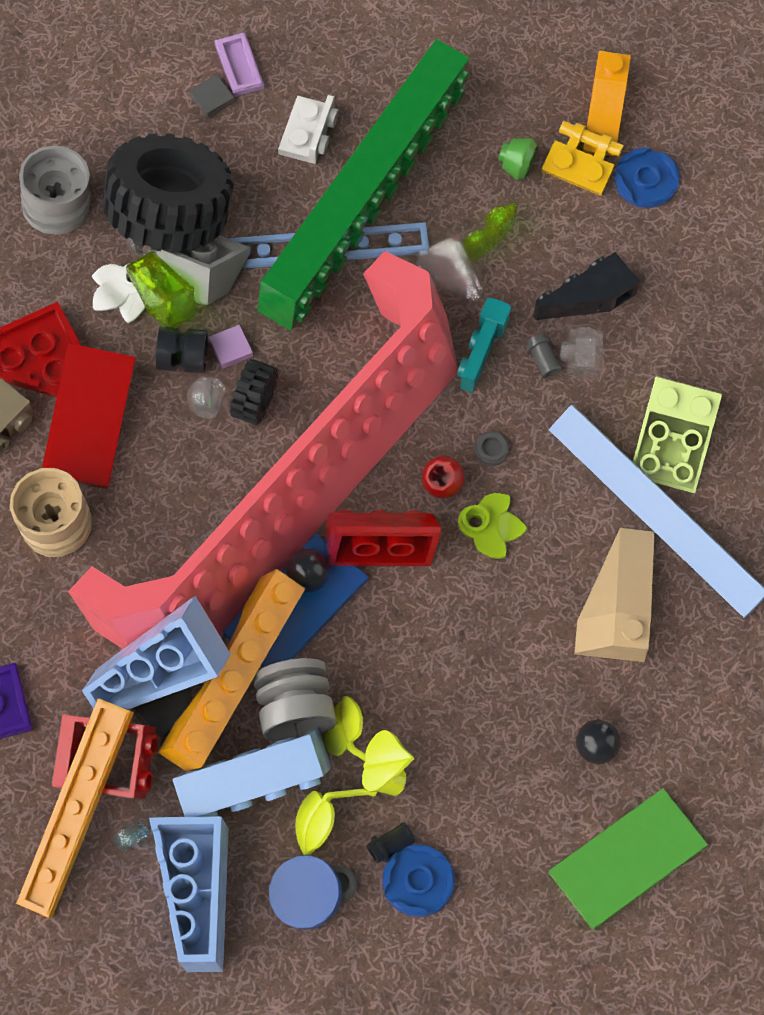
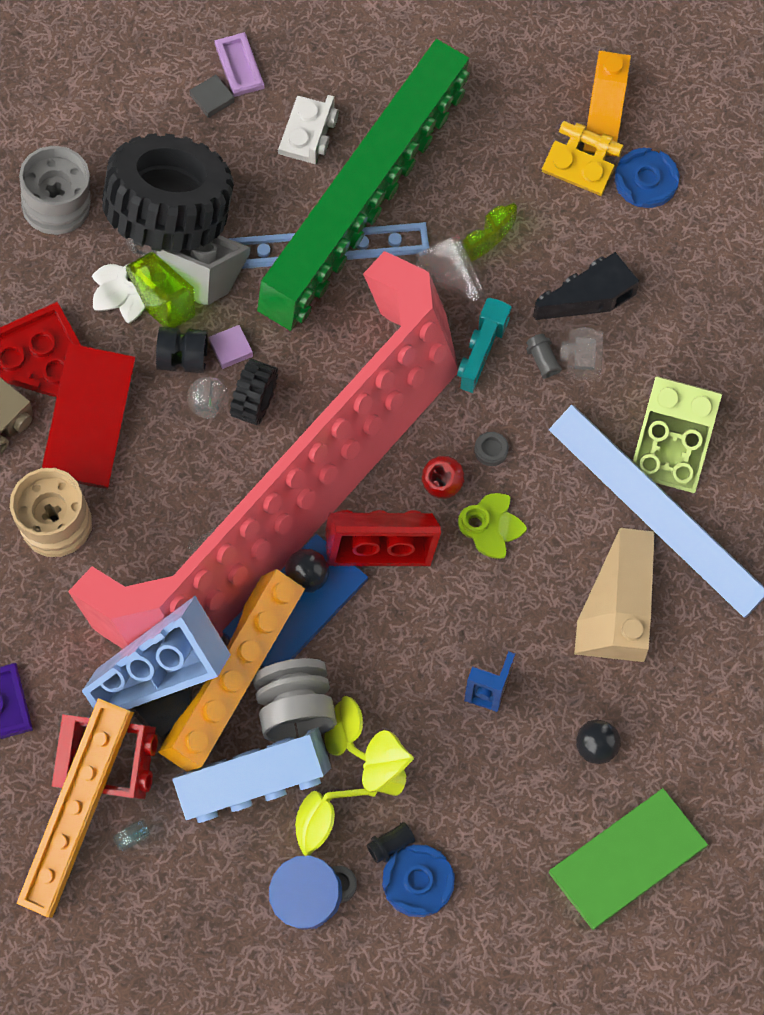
(194, 886): light blue wedge -> none
(487, 688): none -> blue panel
(518, 157): bright green cone -> none

